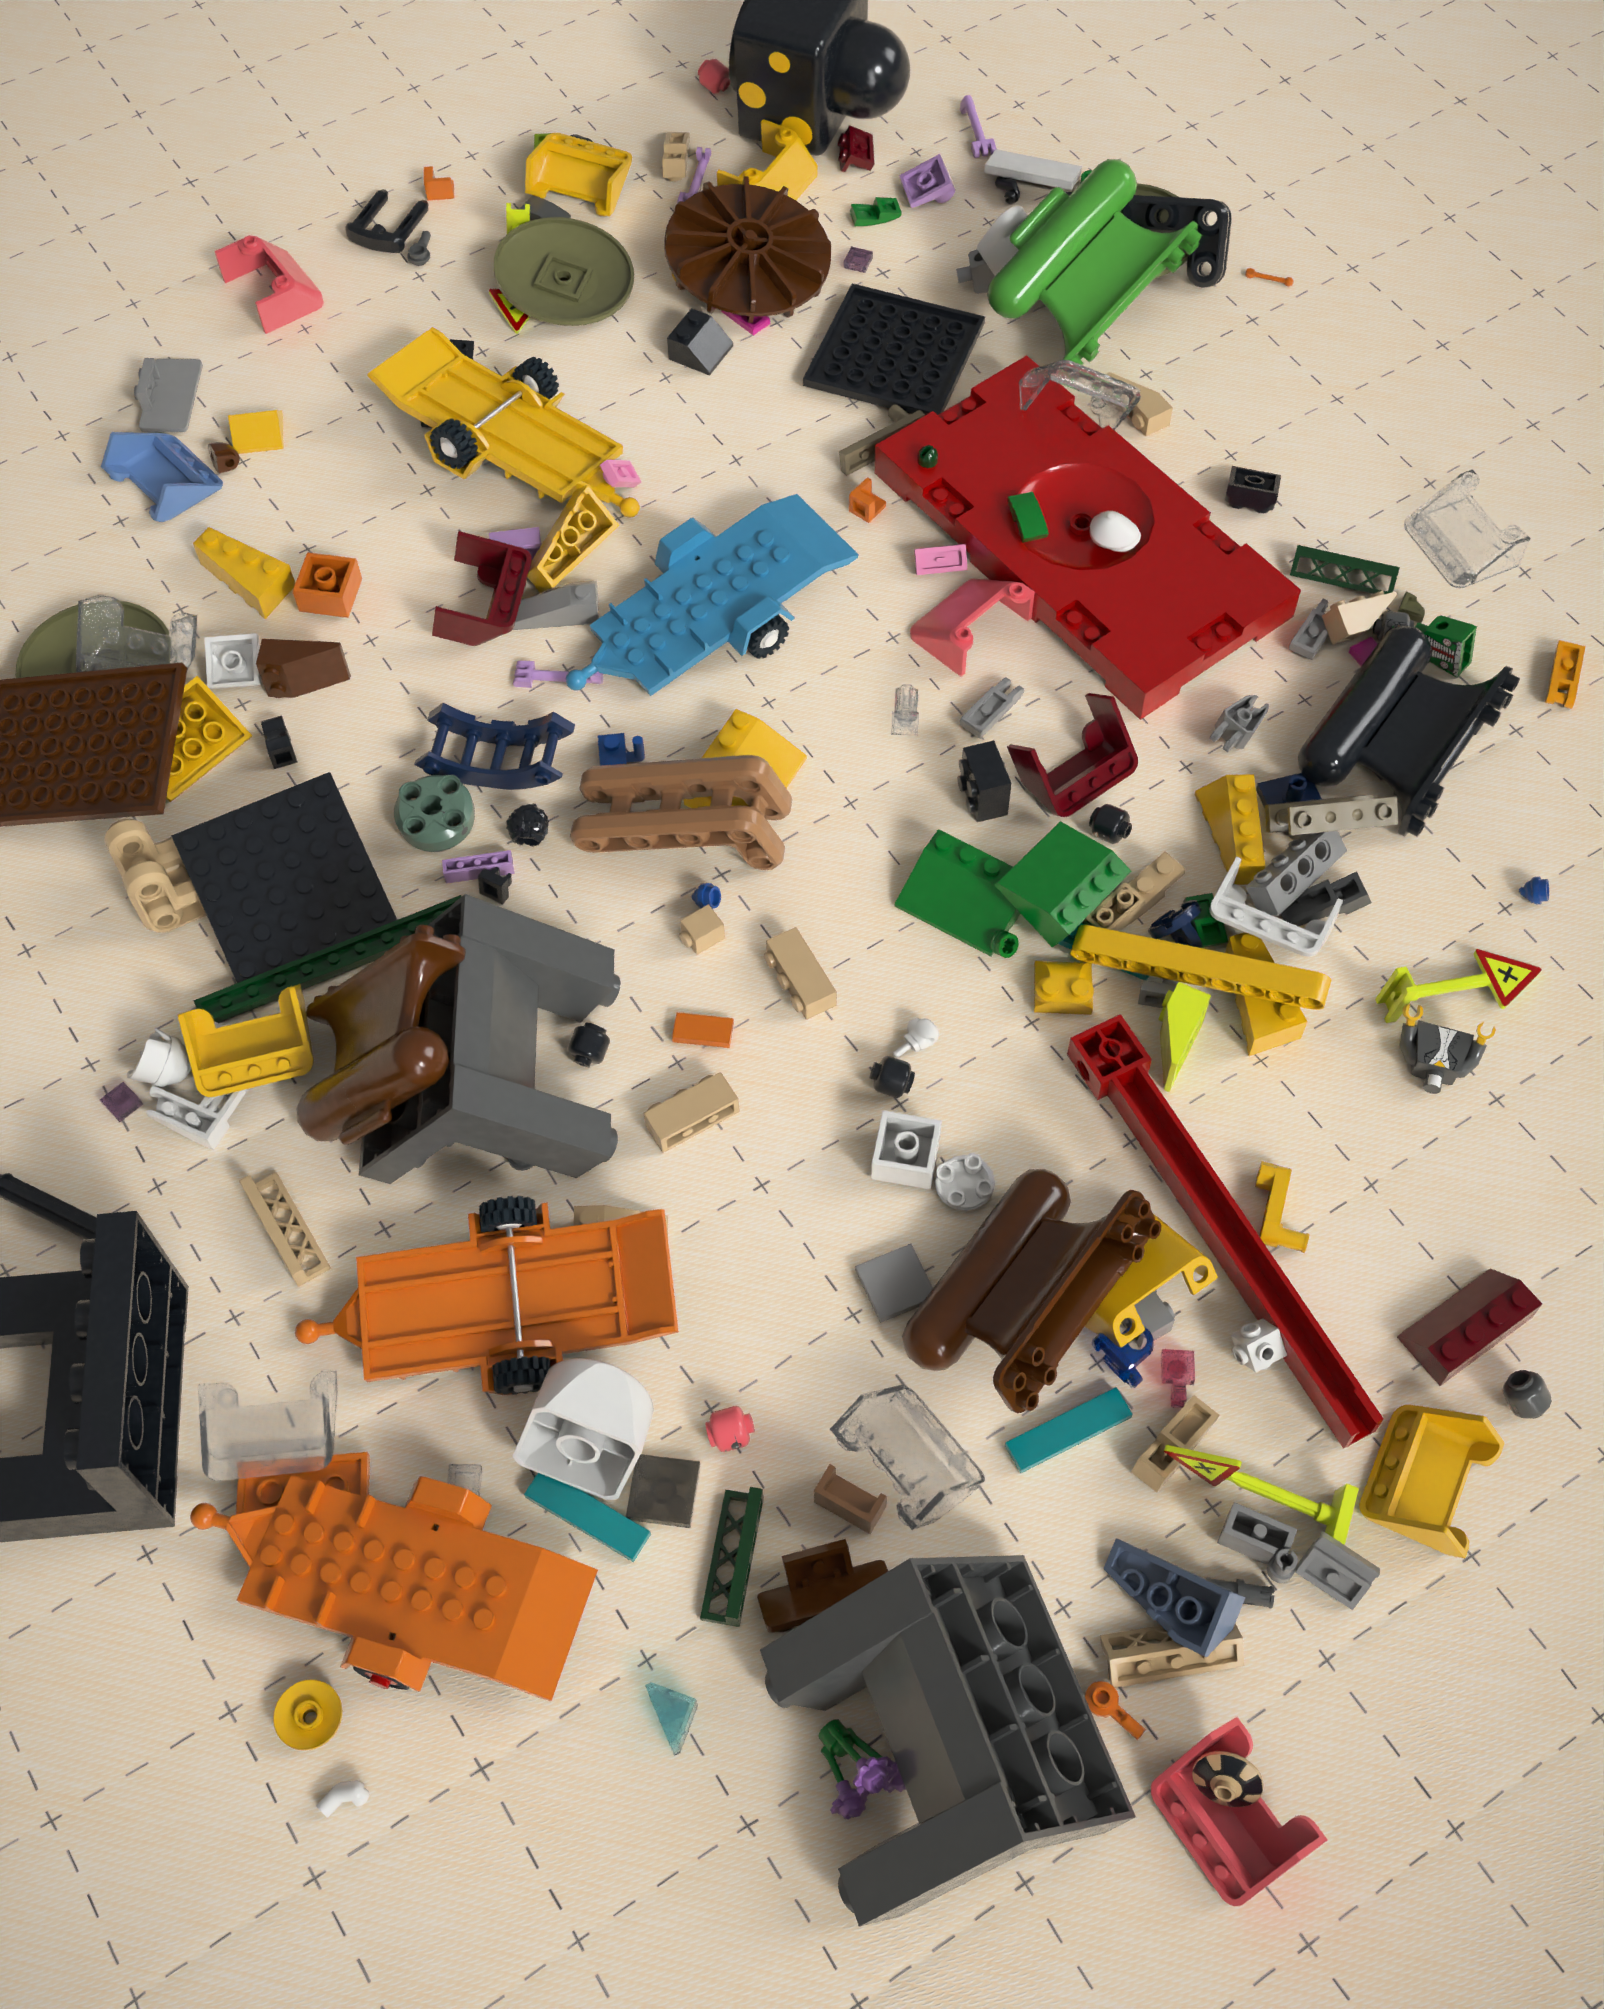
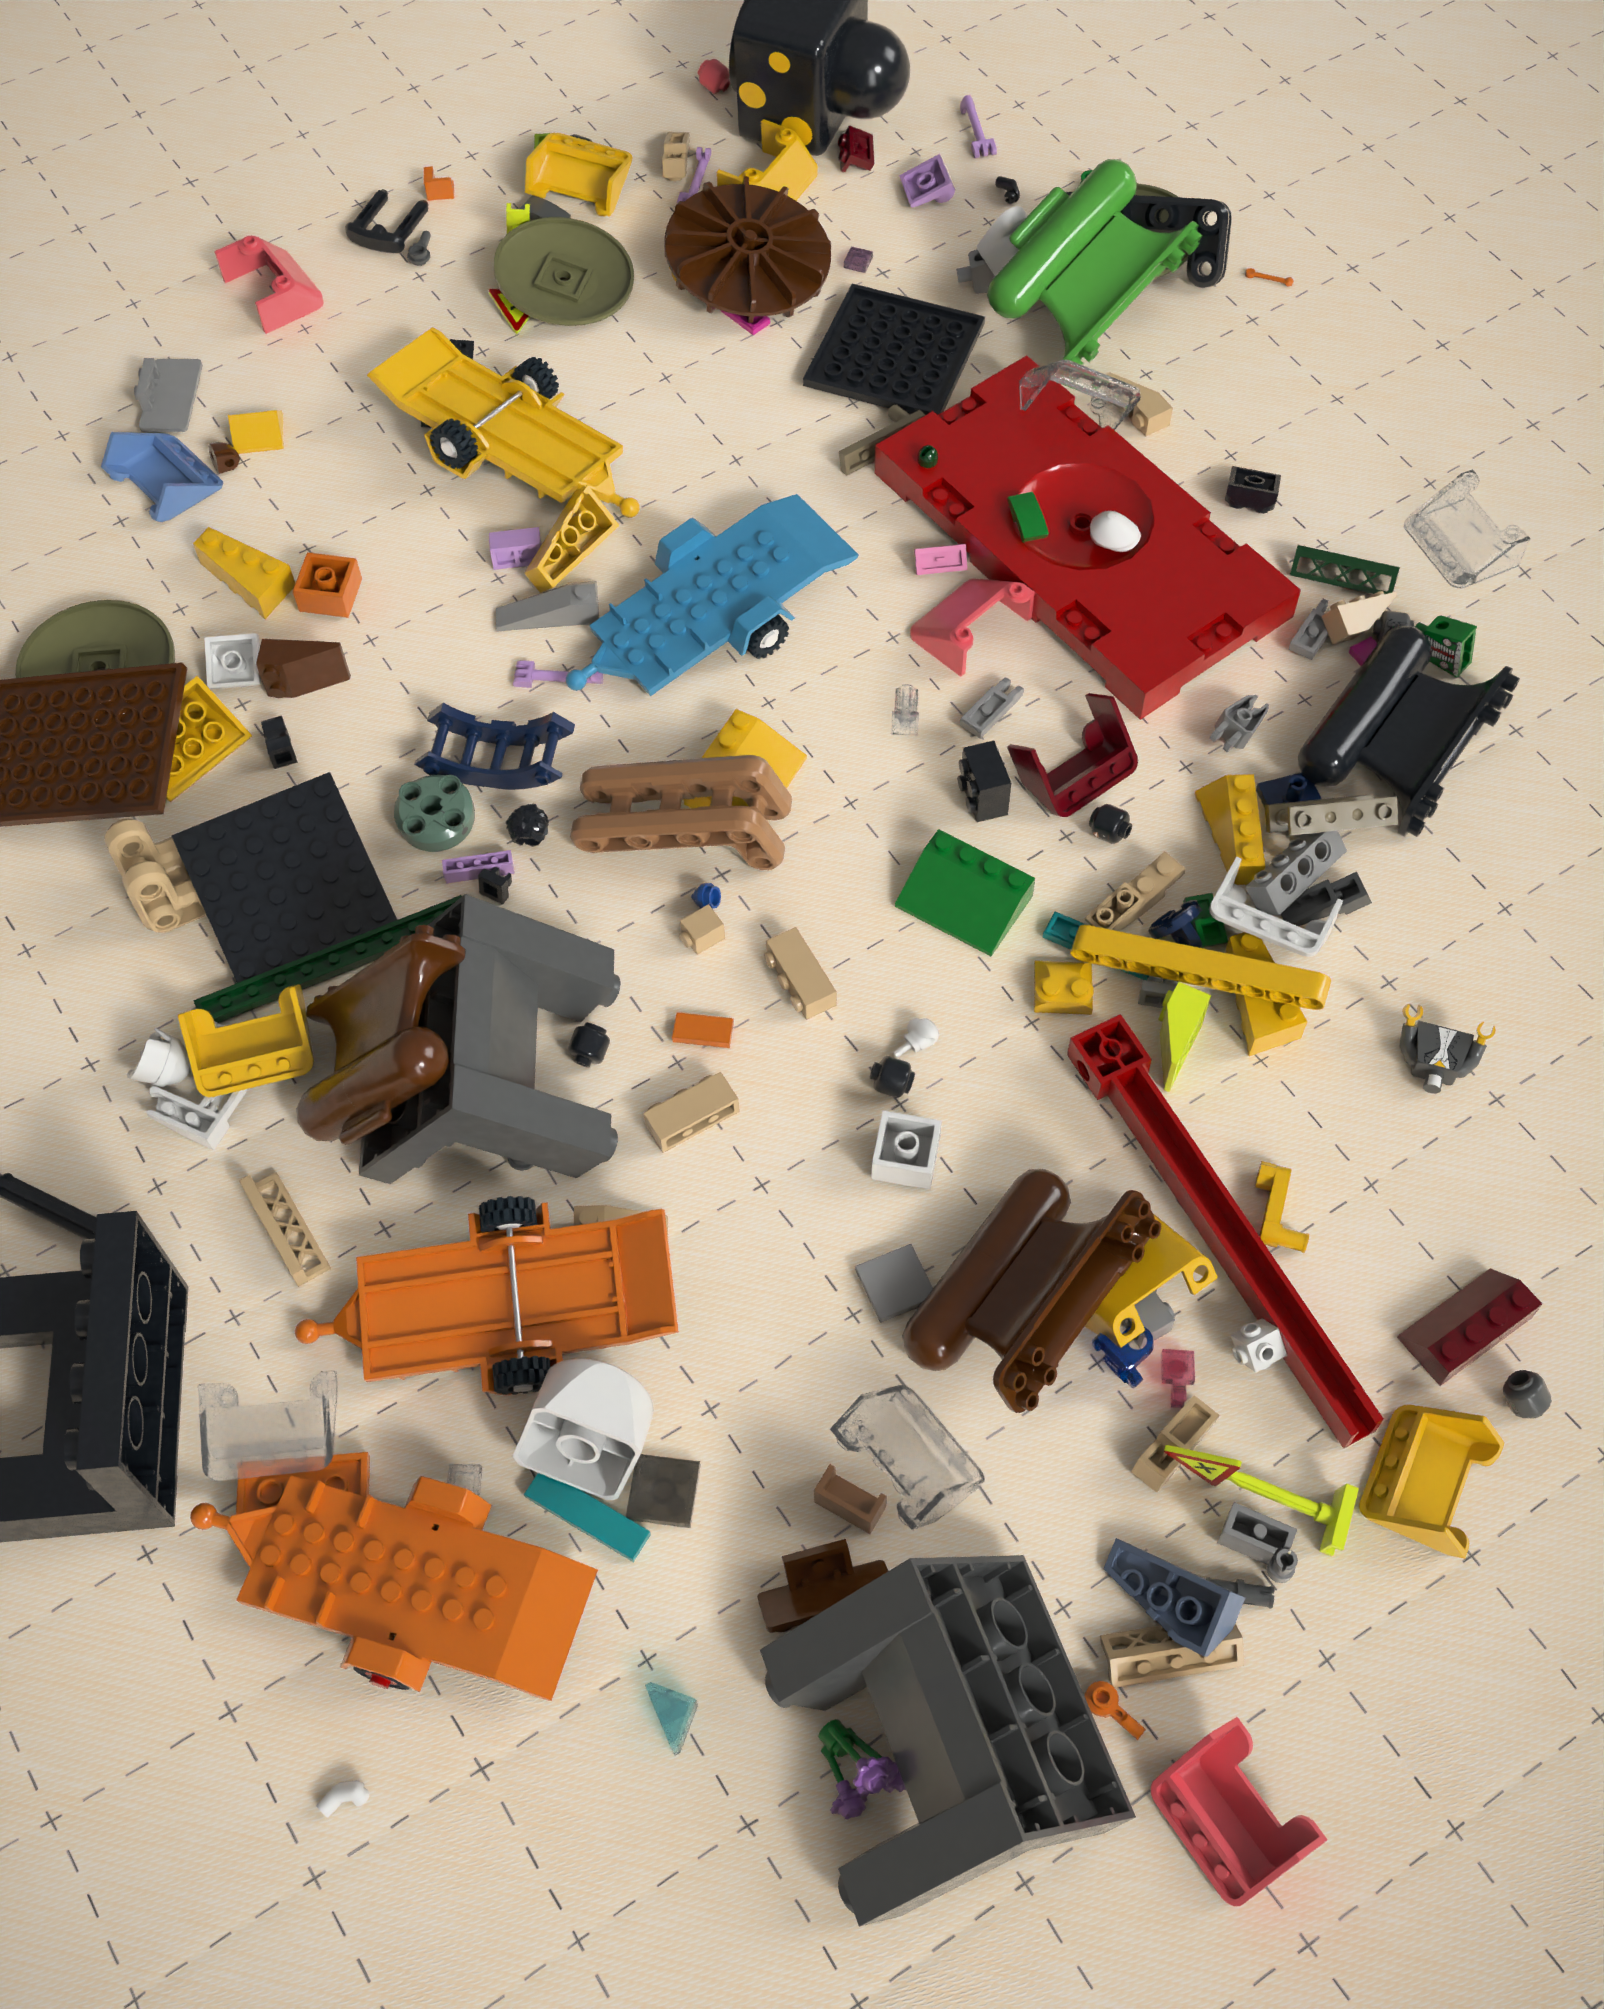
(108, 644): clear windscreen -> none
(121, 1102): clear purple tile -> none
(296, 1704): yellow dish -> none
(499, 567): dark red windscreen -> none
(613, 749): blue plate -> none
(620, 473): bright pink plate -> none
(698, 342): black slope -> none
(729, 1428): coral head -> none
(744, 1553): dark green fence -> none
(864, 502): orange panel -> none
(880, 212): green slope -> none
(964, 1182): white dish -> none
(997, 943): green bush -> none
(1033, 169): white tile -> none
(1062, 881): green slope -> none
(1068, 1430): teal tile -> none
(1227, 1779): dish -> none
(1337, 1570): light grey plate -> none
(1412, 607): olive tile -> none
(1503, 976): neon yellow piece -> none
(1536, 890): blue plate -> none
(1565, 673): light orange plate -> none

